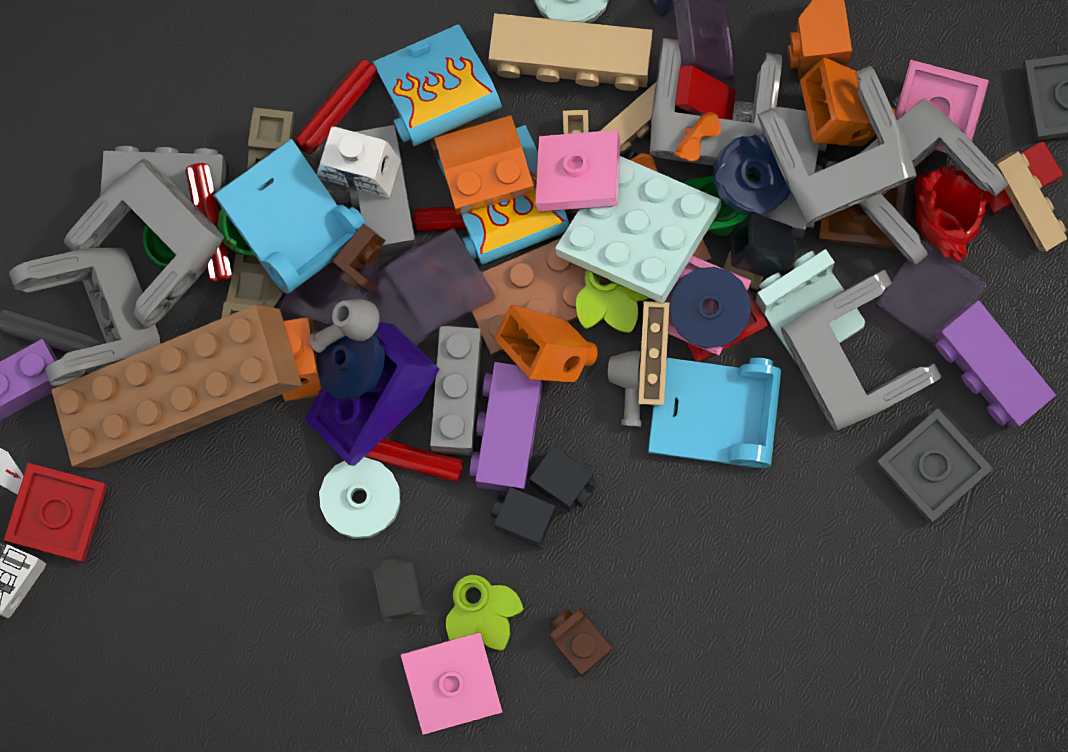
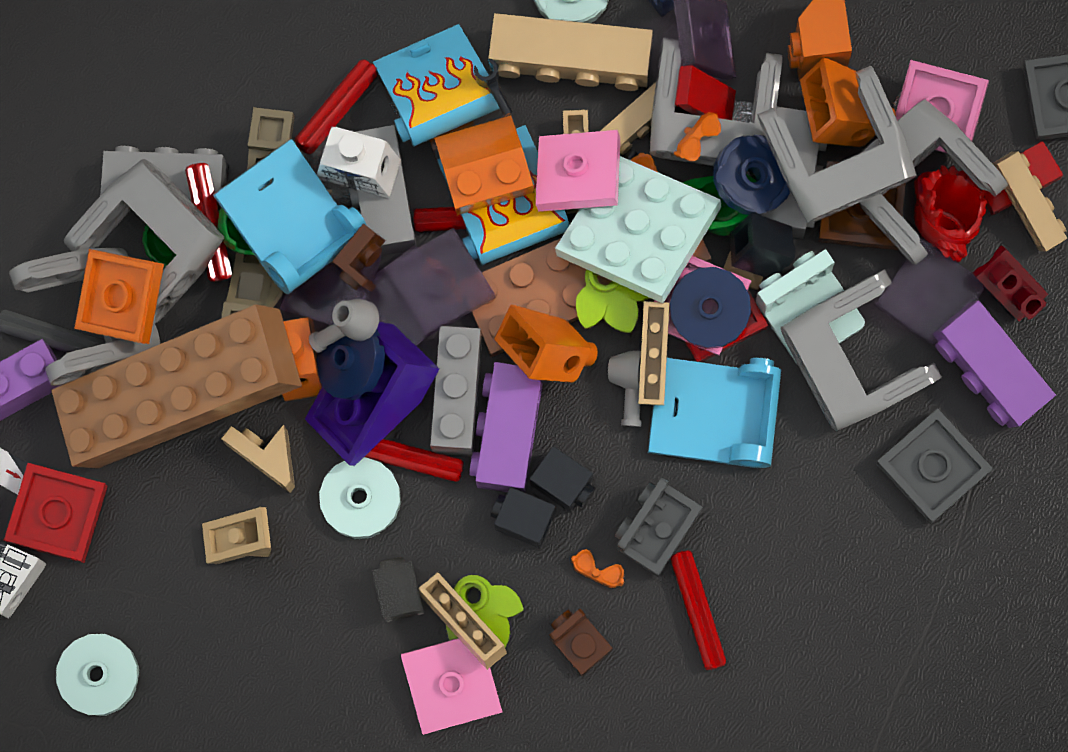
(118, 678): none -> light aqua plate
(119, 296): none -> orange tile
(237, 536): none -> tan slope
(272, 461): none -> tan slope
(462, 621): none -> tan piece
(493, 86): none -> black hand
(585, 565): none -> orange piece
(657, 527): none -> dark grey bracket
(698, 610): none -> red axle
(1012, 285): none -> dark red hips

